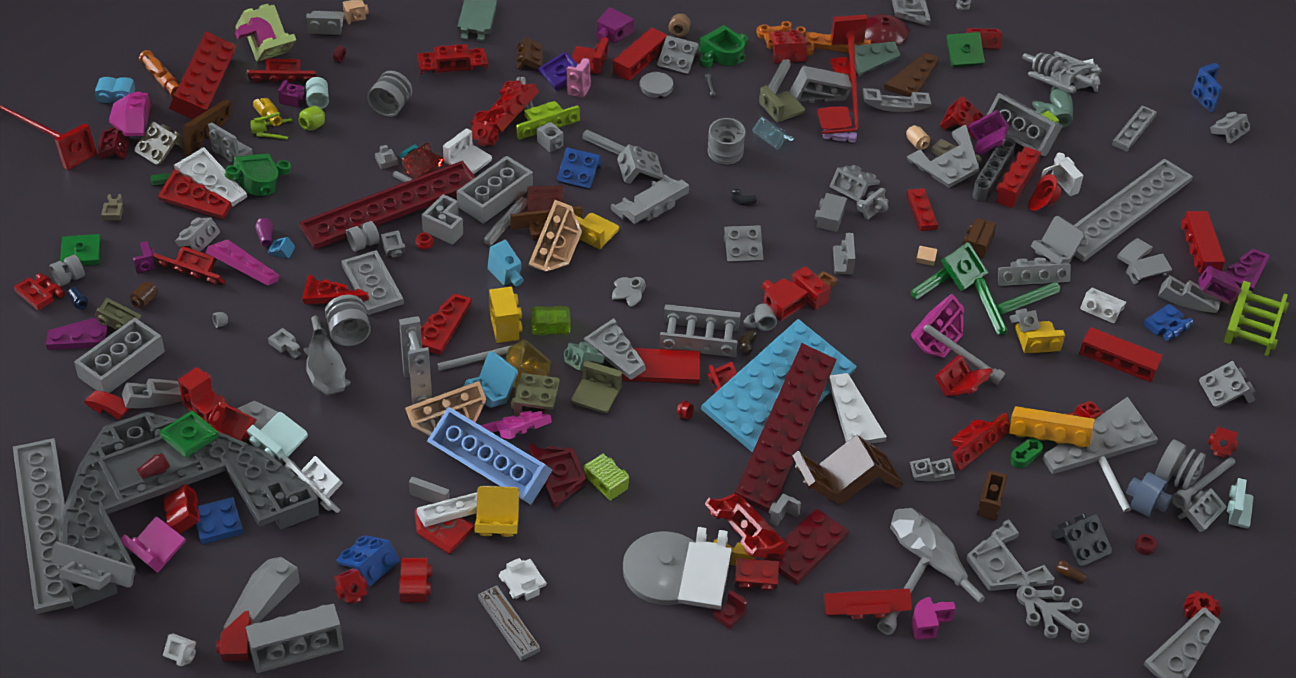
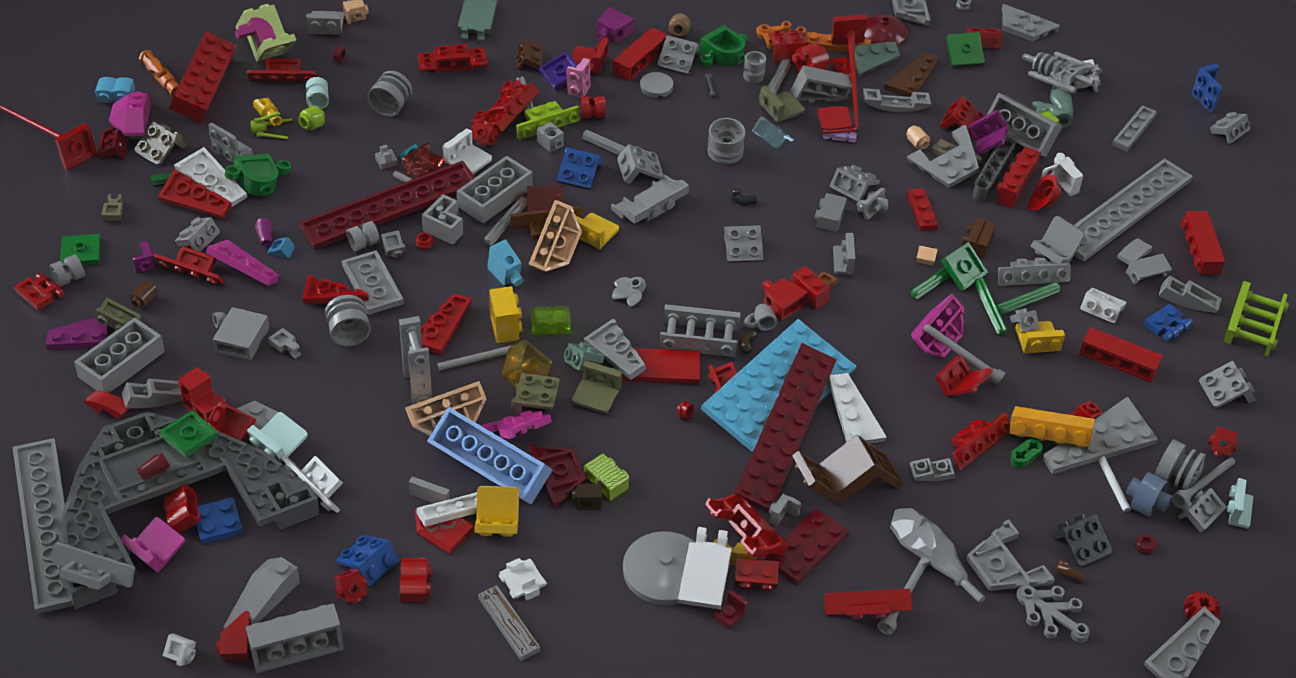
(79, 300): dark blue pin -> none
(198, 129): reddish brown wing -> none
(241, 334): none -> light grey brick
(291, 94): magenta brick -> none
(321, 354): light grey piece -> none
(496, 379): medium azure bracket -> none
(588, 496): none -> dark brown brick
(593, 107): none -> red wheel
(754, 67): none -> light grey wheel
(811, 56): none -> red brick
(928, 616): dark pink brick -> none
(992, 495): reddish brown brick -> none
(1025, 24): none -> light grey wing
(1214, 283): magenta torso -> none
(1248, 268): magenta wing -> none

